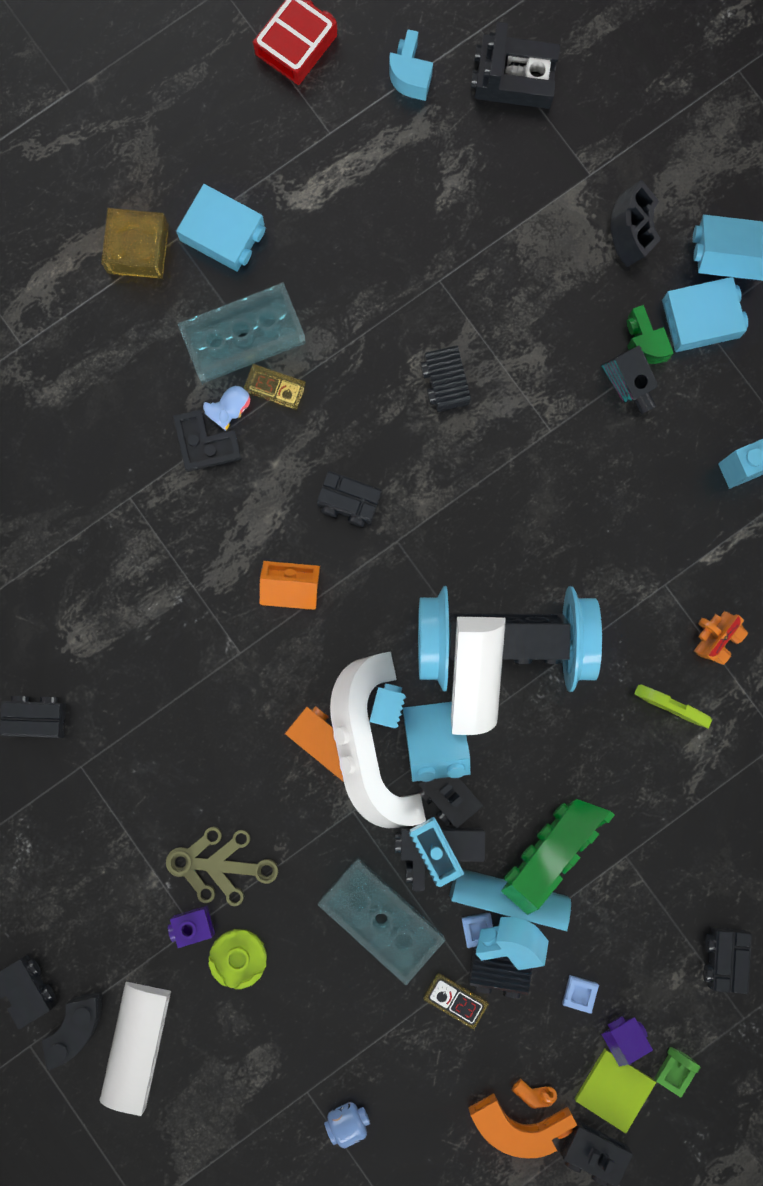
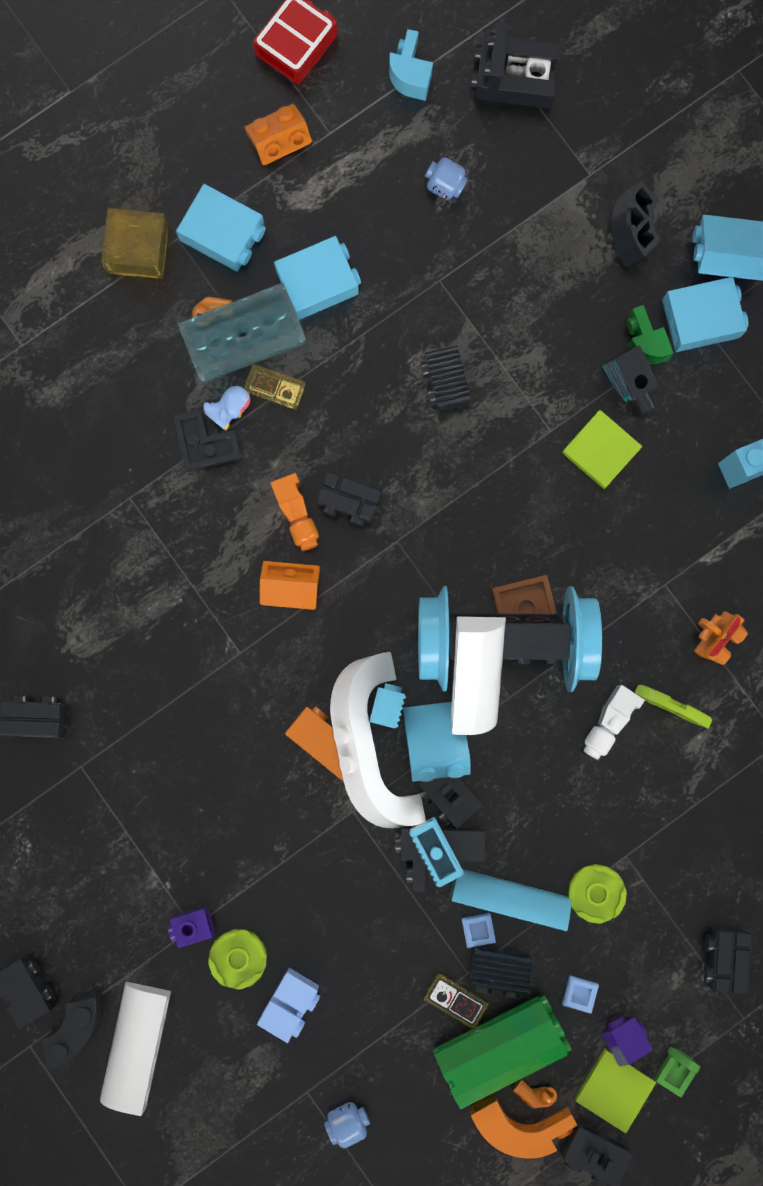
(209, 304): none -> orange arm
(217, 866): olive plant -> none
(278, 134): none -> orange bracket
(288, 1005): none -> light blue piece
(293, 507): none -> orange piece
(318, 277): none -> medium azure brick
(402, 941): clear light blue brick -> none
(446, 178): none -> medium blue head
(502, 1051): none -> green brick
(515, 939): medium azure brick -> none
(525, 597): none -> dark orange tile
(554, 853): green wedge -> none
(597, 893): none -> lime tile
(602, 449): none -> lime tile
(612, 719): none -> white piece

